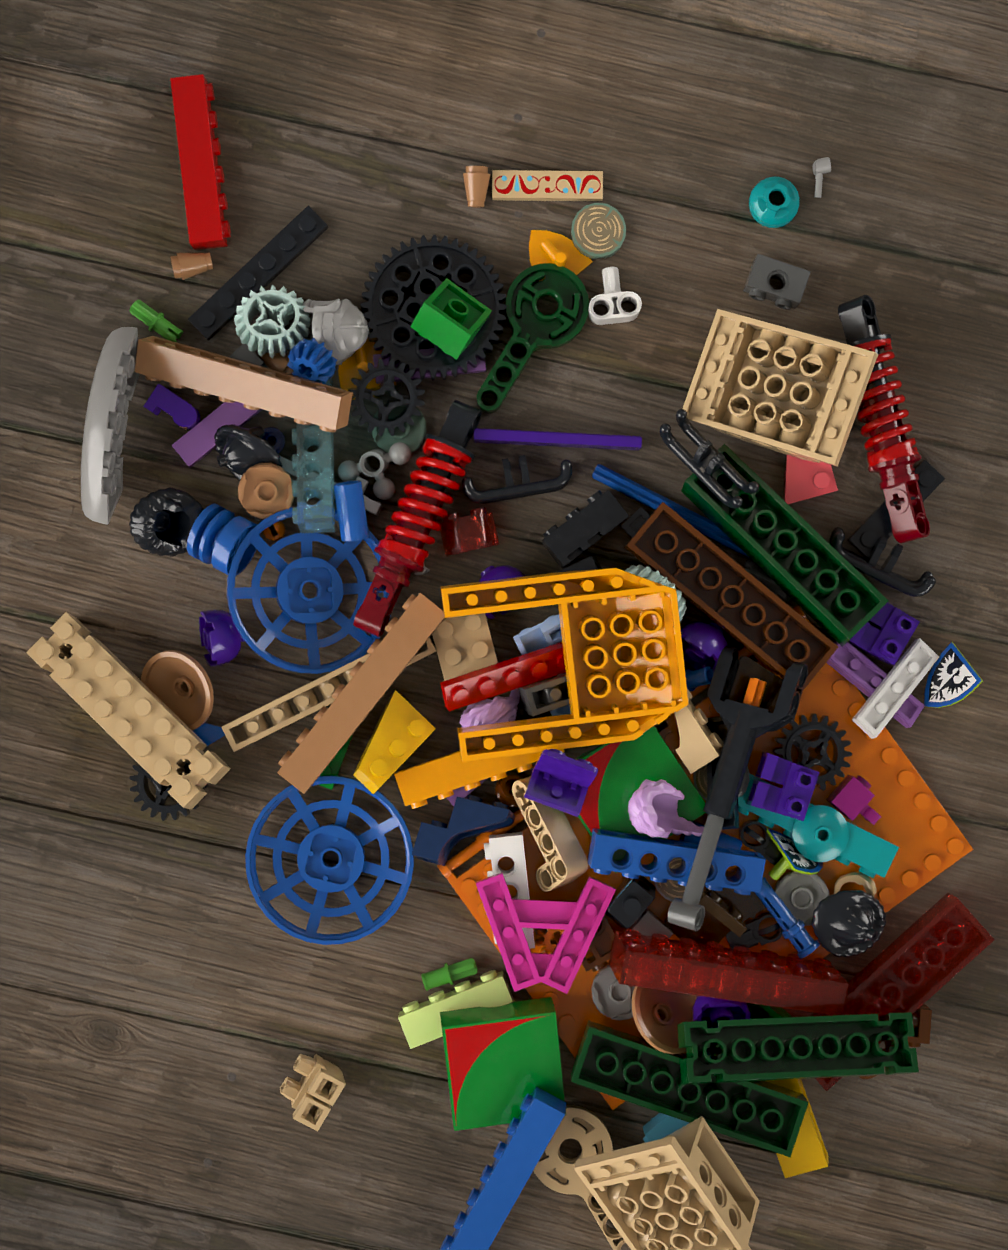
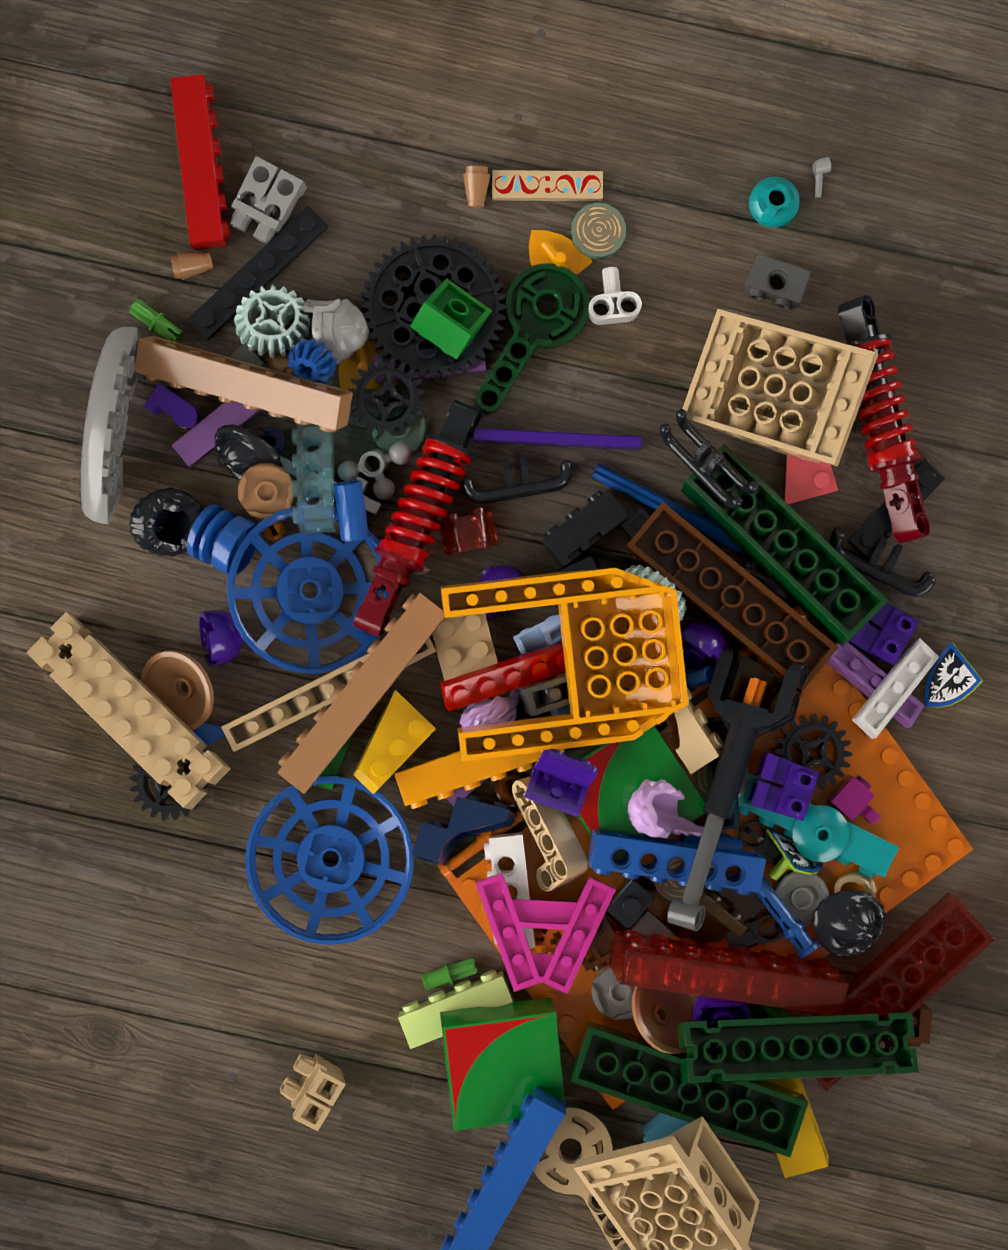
(266, 199): none -> light grey hips

